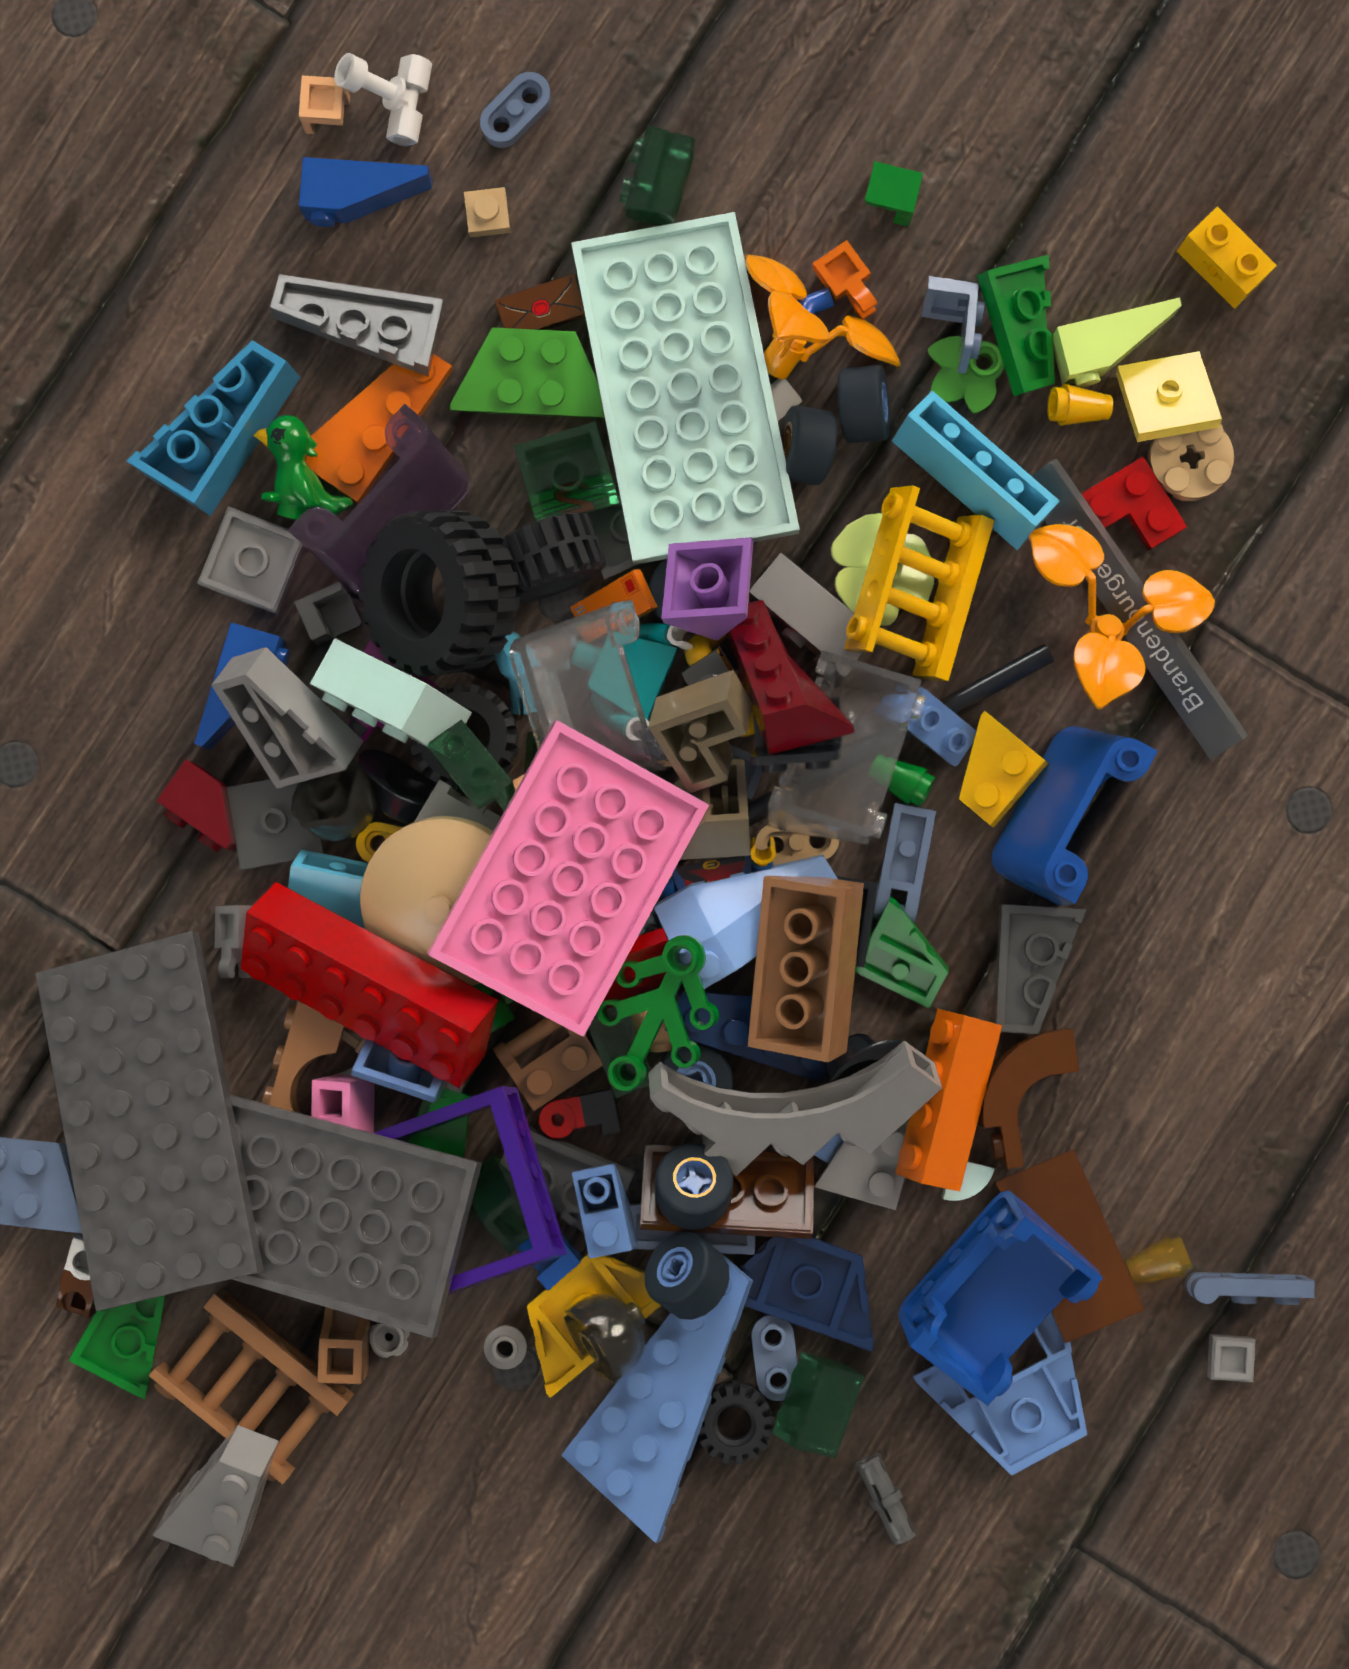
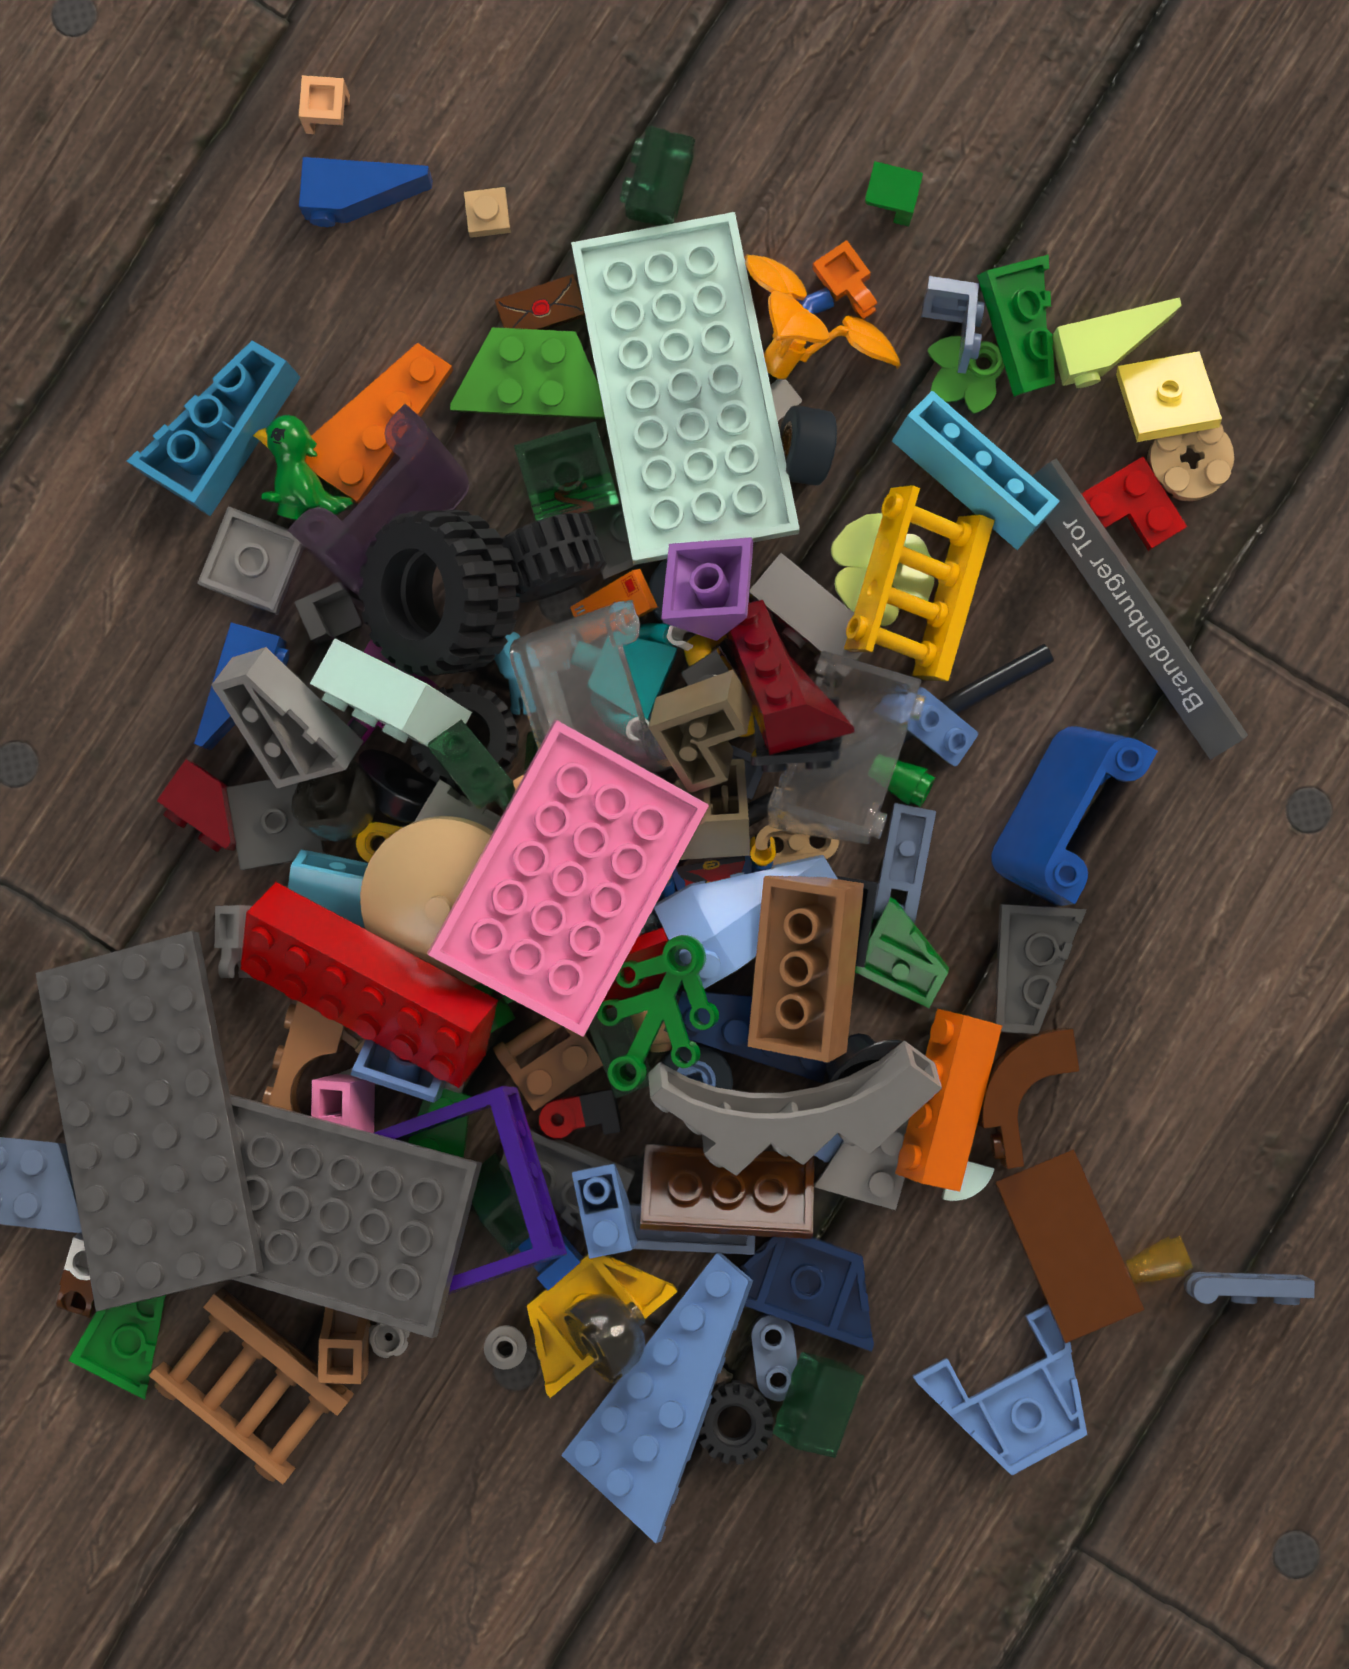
(221, 1499): light grey wedge -> none
(371, 320): wing -> none
(398, 94): white bar -> none
(511, 109): sand blue plate -> none
(686, 1276): black wheel -> none
(691, 1169): black wheel -> none
(863, 404): black wheel -> none
(885, 1499): dark grey pin -> none
(993, 1294): blue windscreen -> none
(997, 770): yellow wing -> none
(1078, 405): yellow cone -> none
(1103, 661): light orange plant -> none
(1226, 257): yellow brick -> none
(1231, 1358): light grey tile -> none

